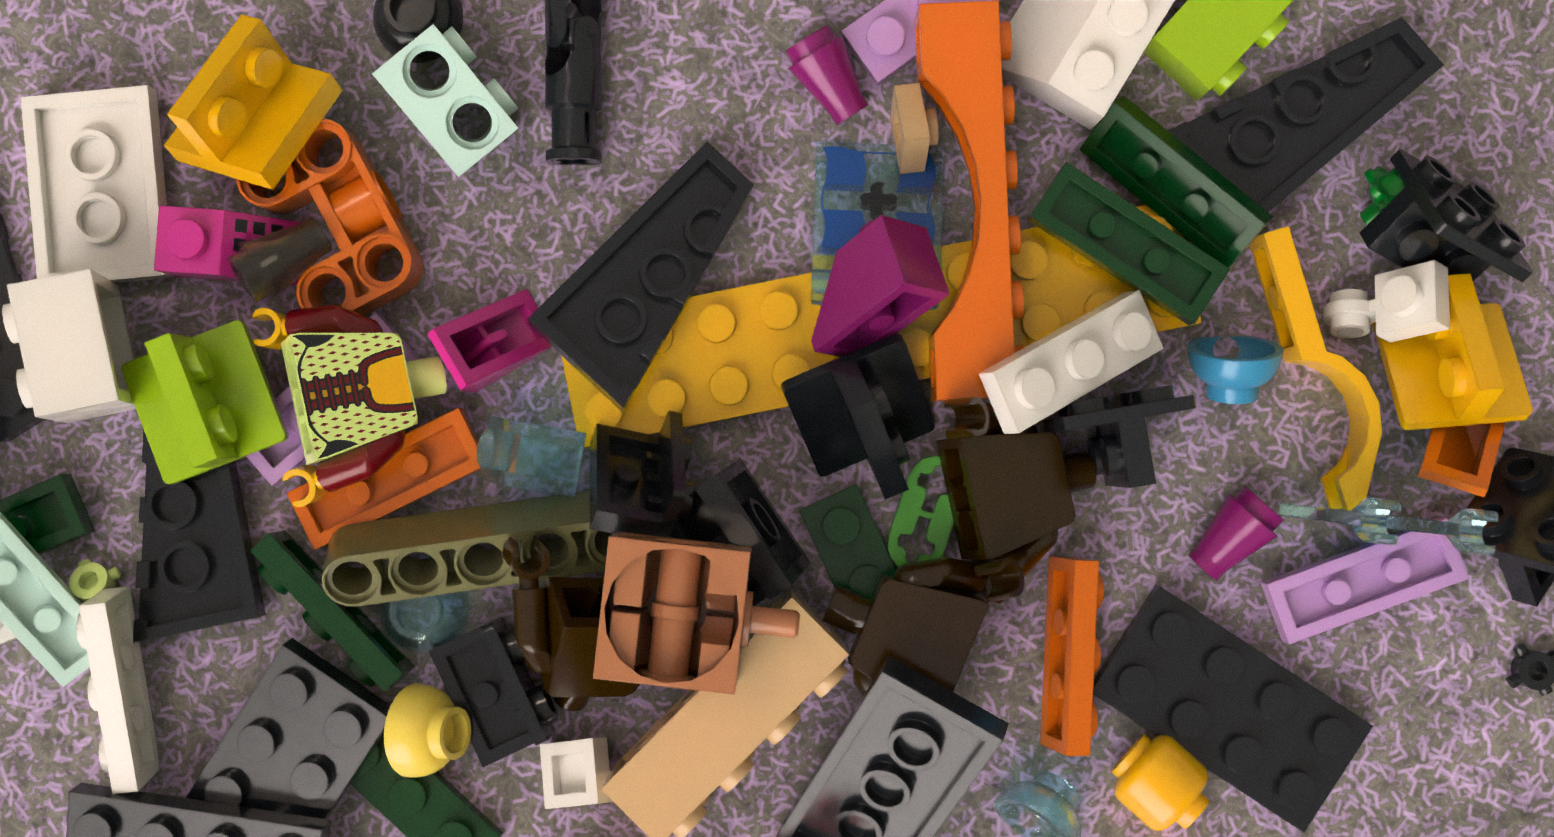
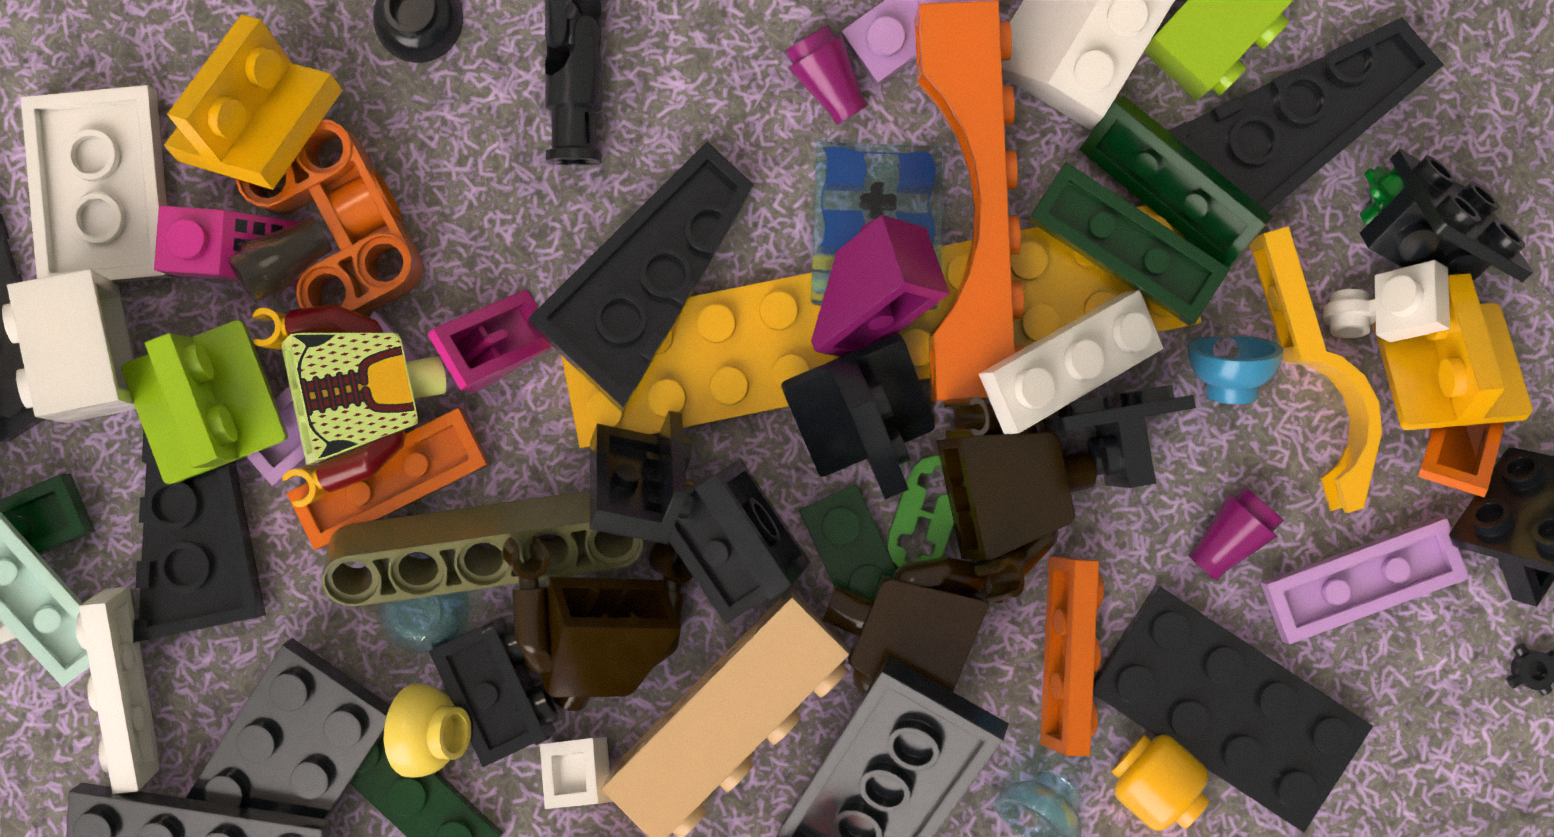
(91, 579): yellowish green piece -> none
(292, 570): dark green plate -> none
(434, 108): light aqua brick -> none
(530, 456): clear light blue brick -> none
(679, 613): nougat piece -> none
(912, 128): tan plate -> none
(1372, 520): clear light blue flag -> none

